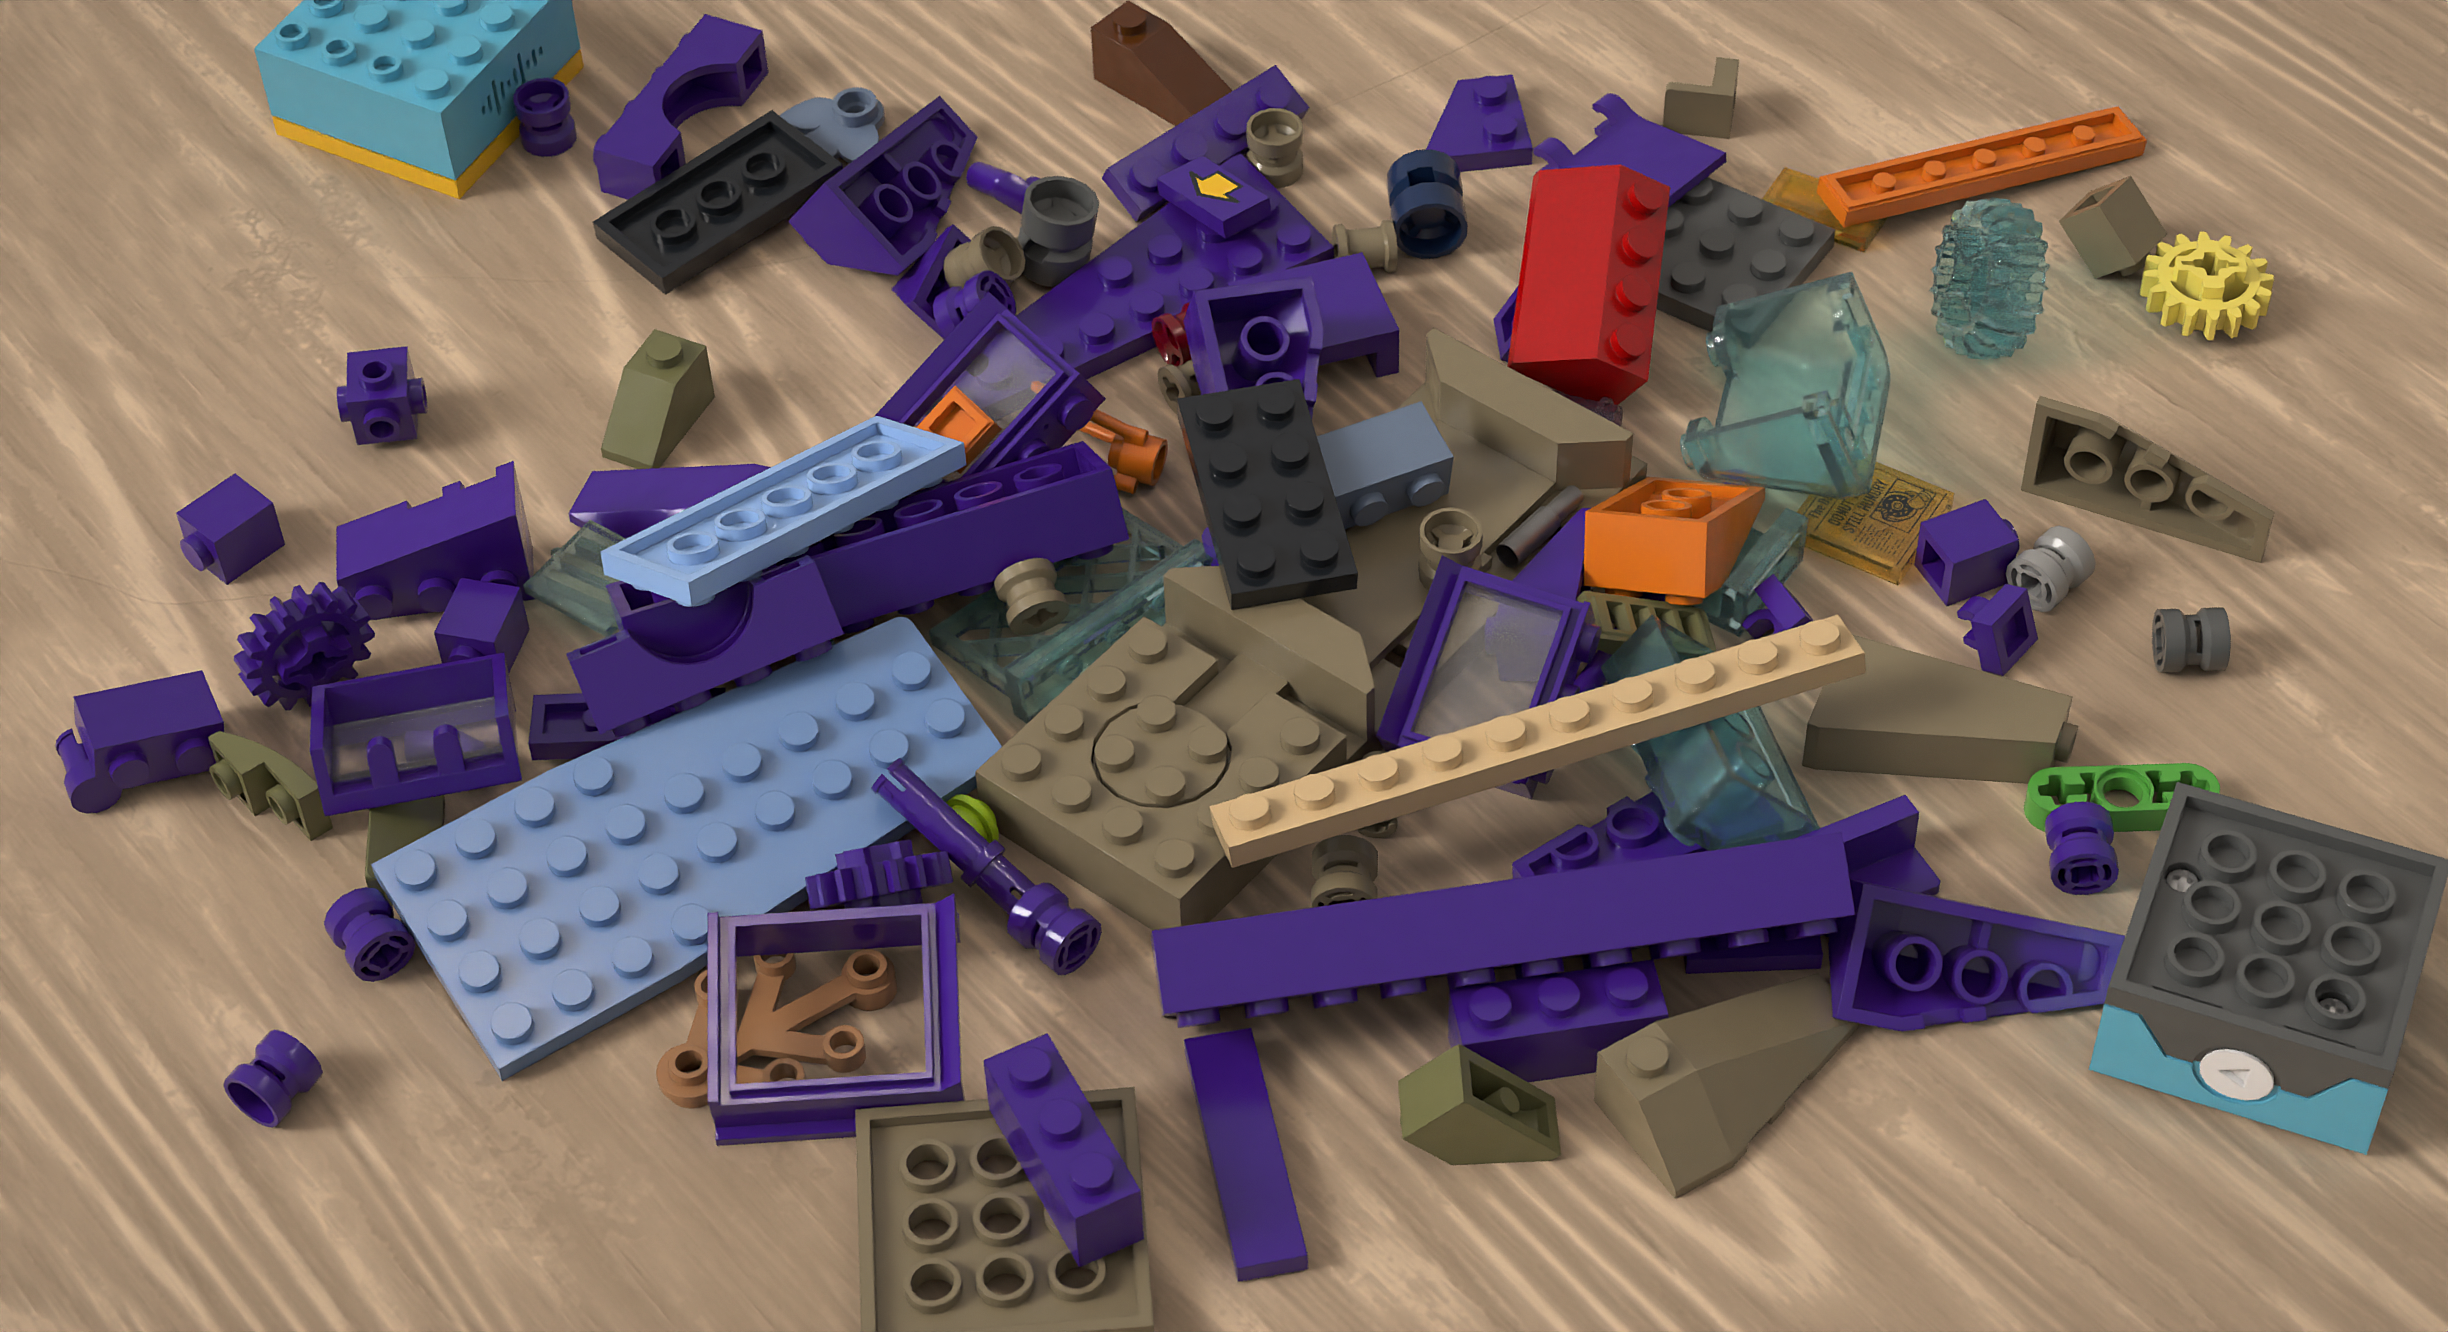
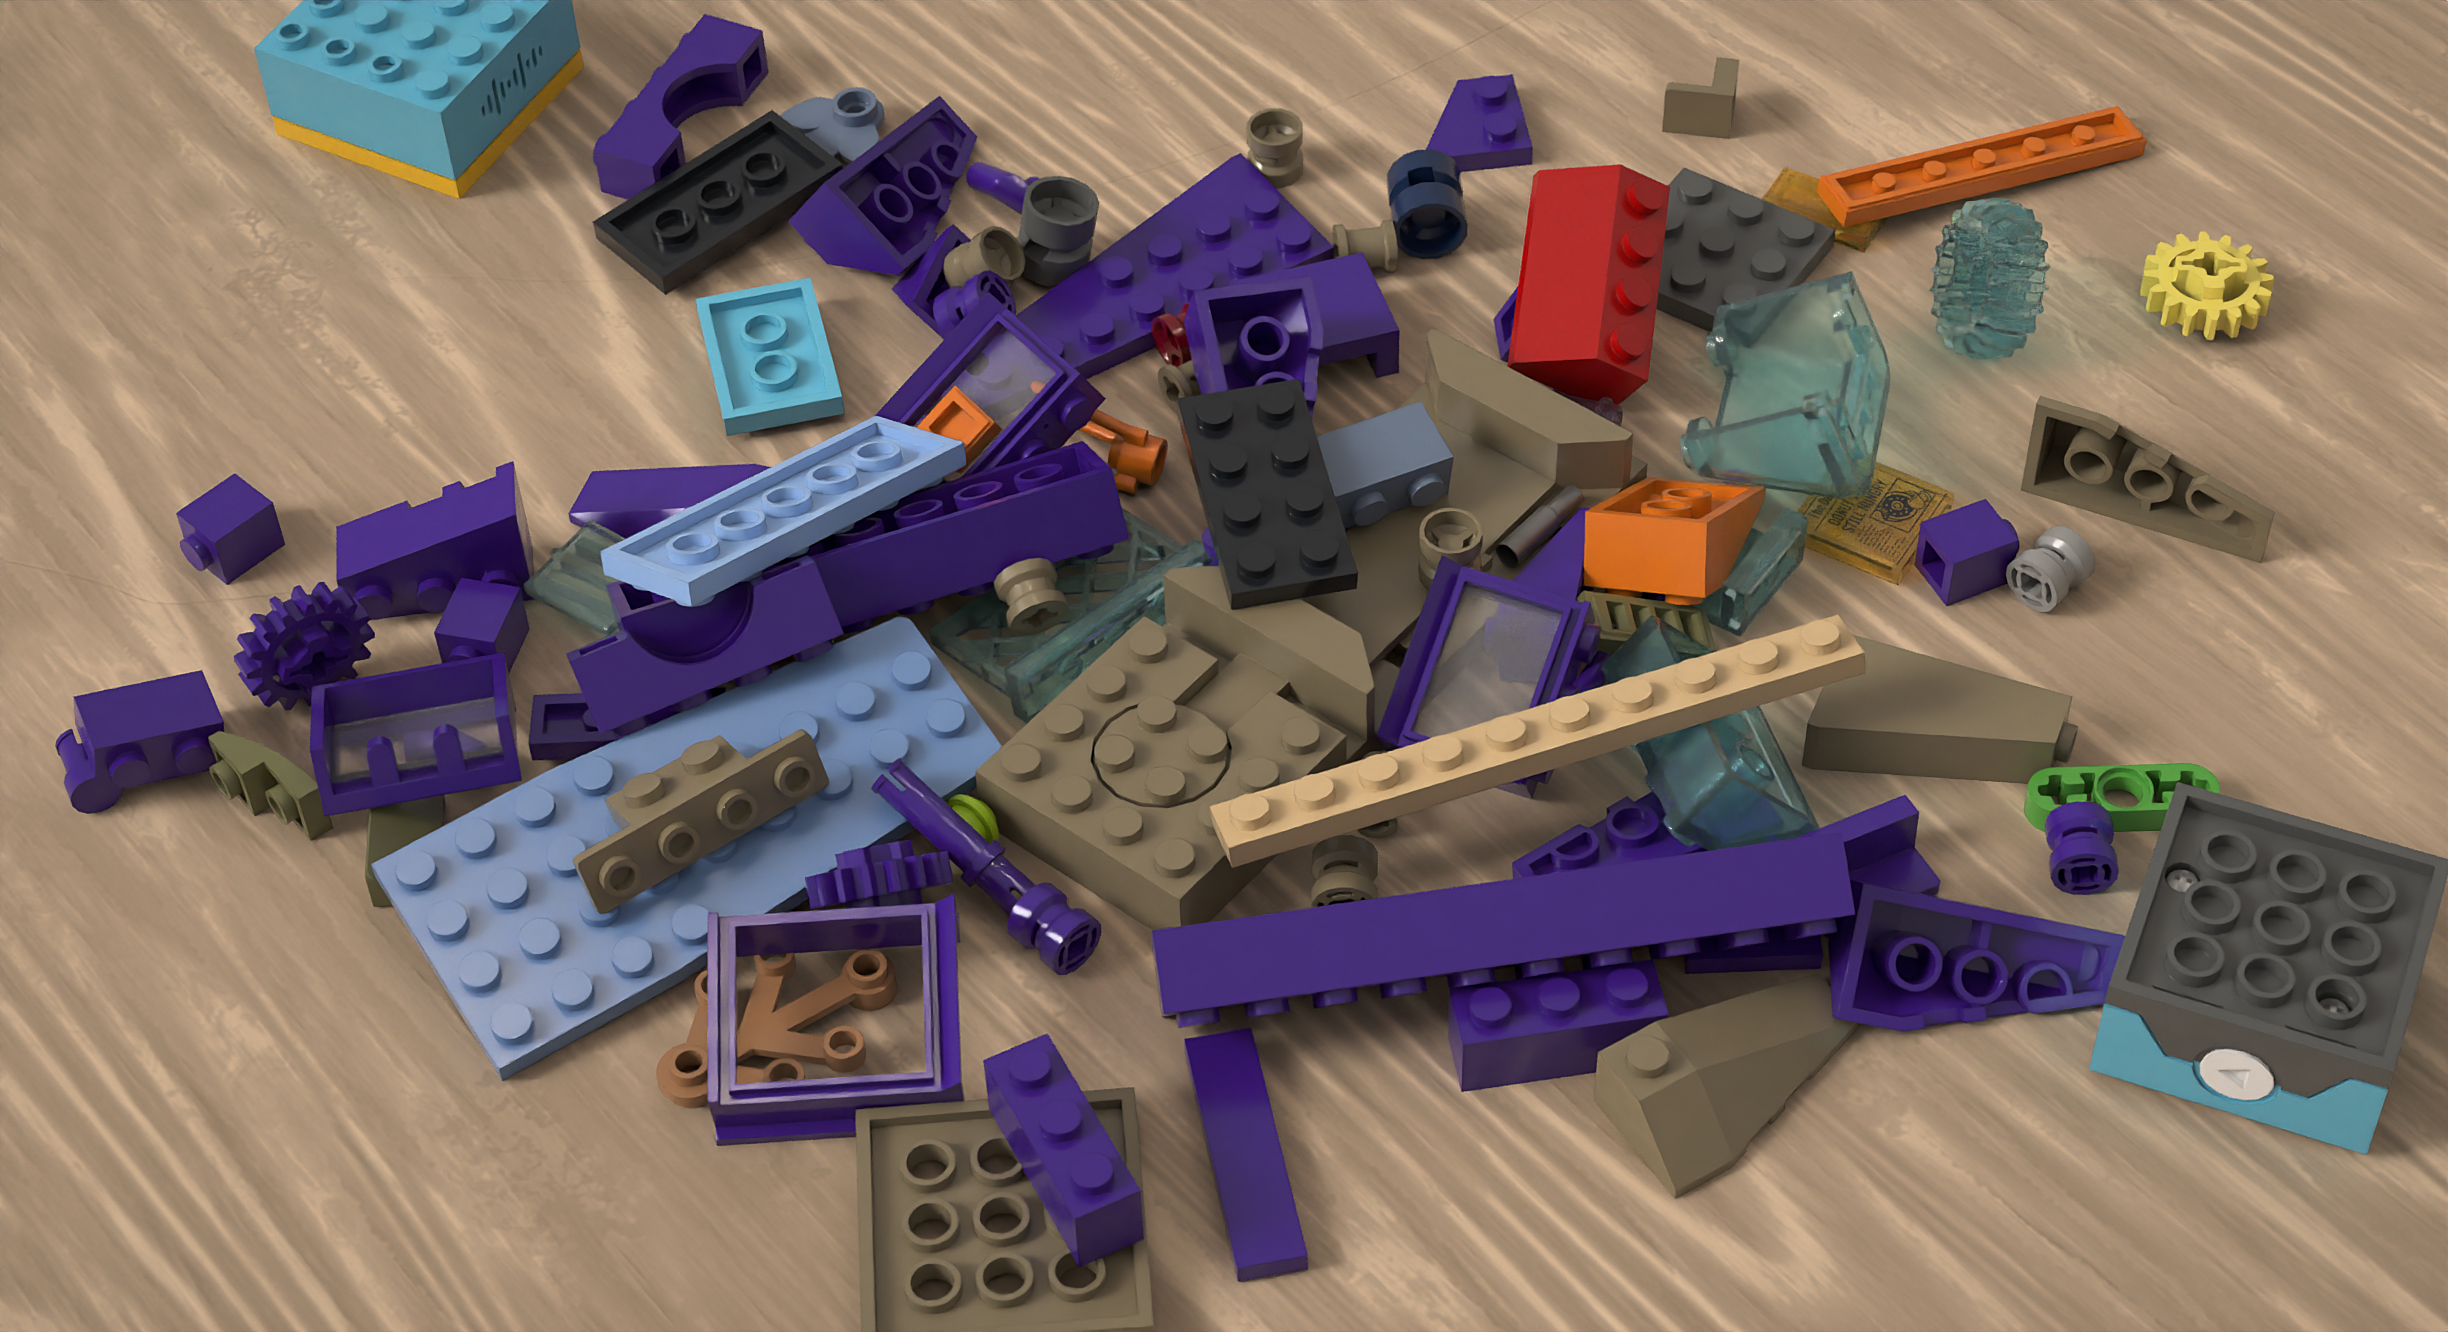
(273, 1078): dark purple wheel -> none
(370, 935): dark purple wheel -> none
(382, 396): dark purple brick -> none
(544, 117): dark purple wheel -> none
(657, 400): olive slope -> none
(694, 810): none -> dark tan bracket
(769, 356): none -> medium azure plate
(1152, 64): reddish brown slope -> none
(1213, 132): dark purple plate -> none
(1214, 196): dark purple tile -> none
(1476, 1112): olive slope -> none
(1640, 146): dark purple flag -> none
(1782, 613): dark purple tile -> none
(2000, 628): dark purple tile -> none
(2113, 228): dark tan brick -> none
(2191, 639): dark grey wheel -> none

